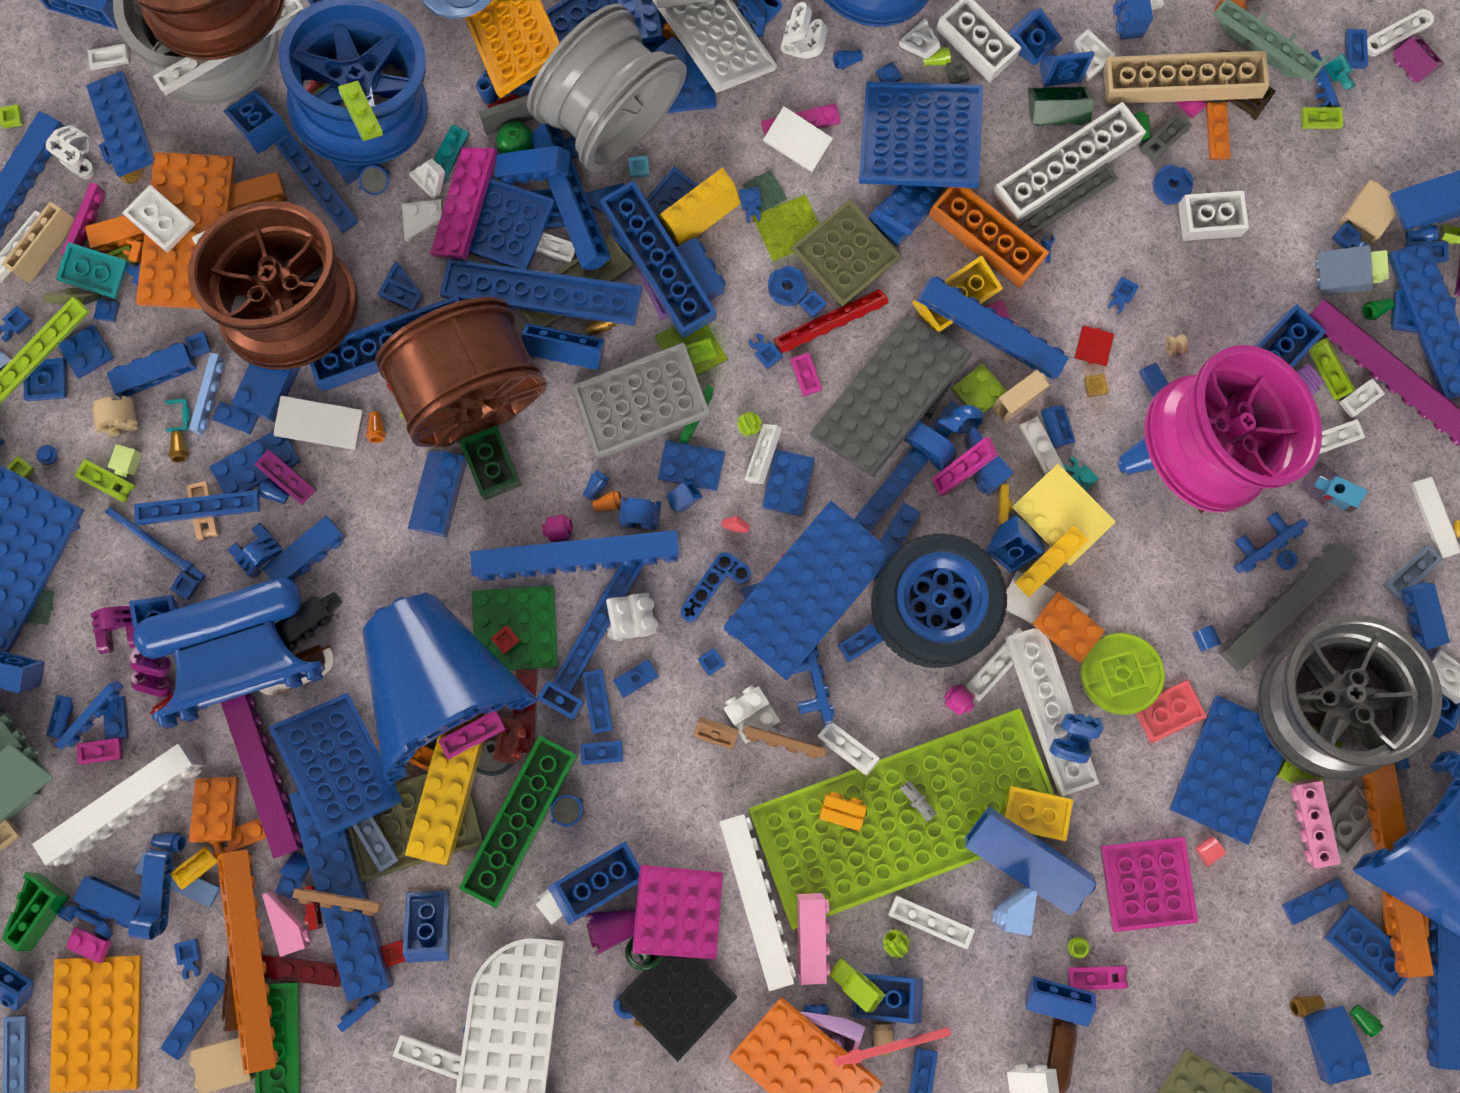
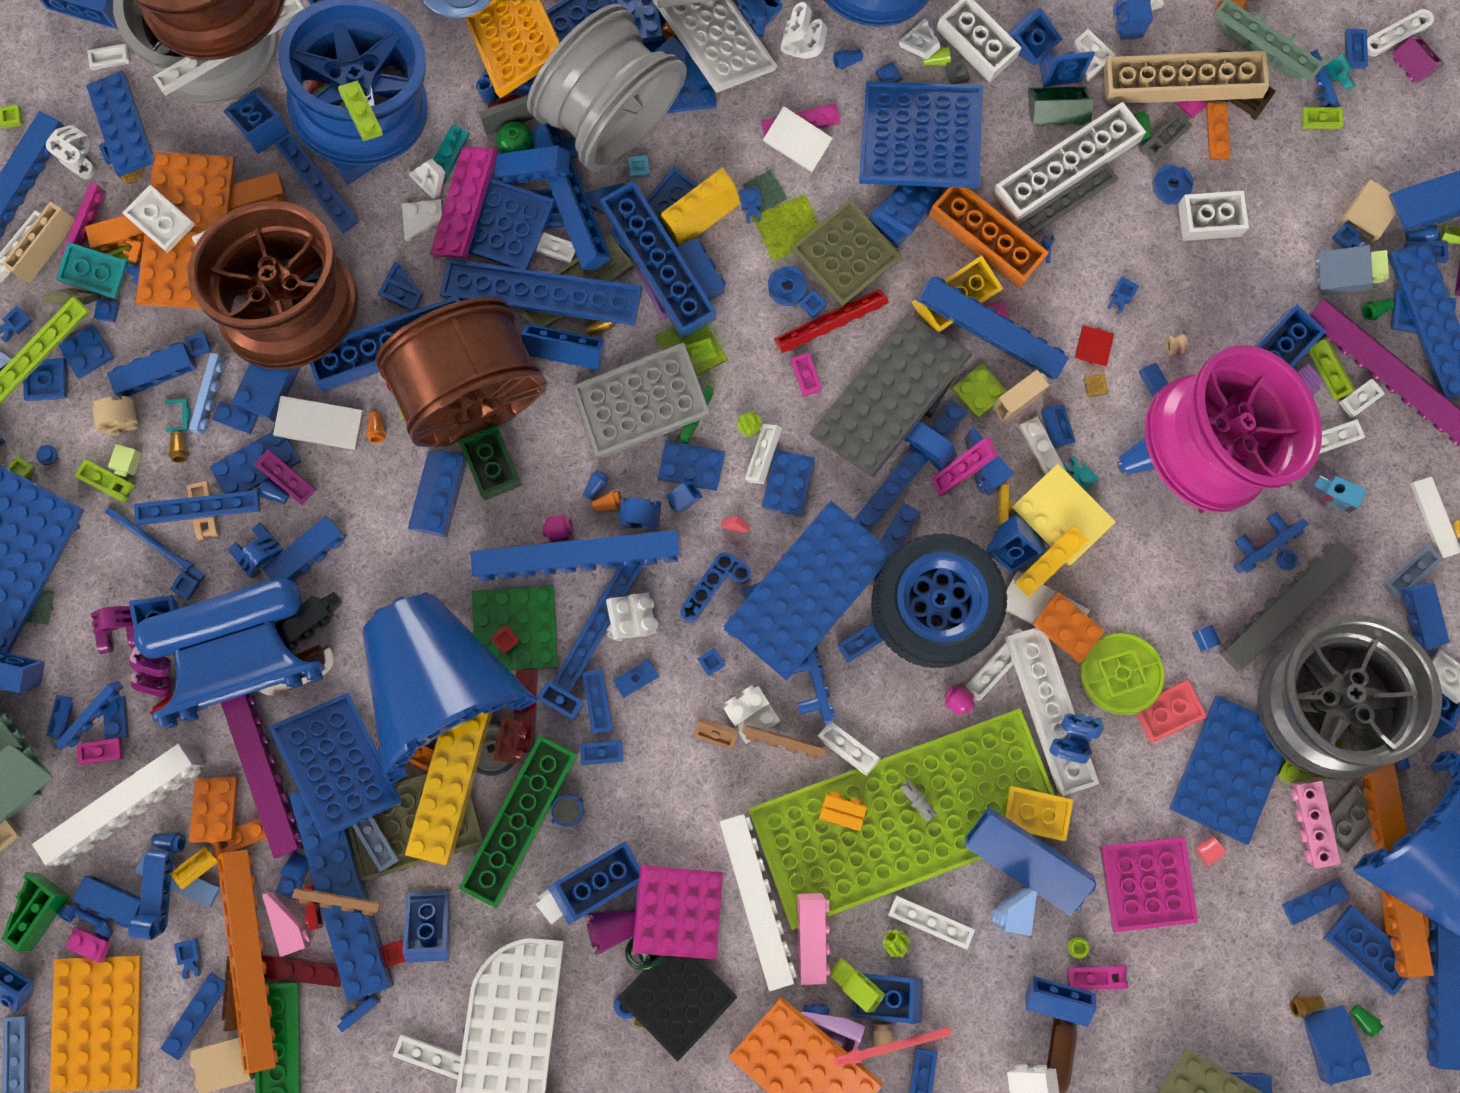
(374, 179): pearl dark grey piece -> none
(472, 734): dark pink plate -> none
(766, 353): blue plate -> none
(963, 419): blue piece -> none

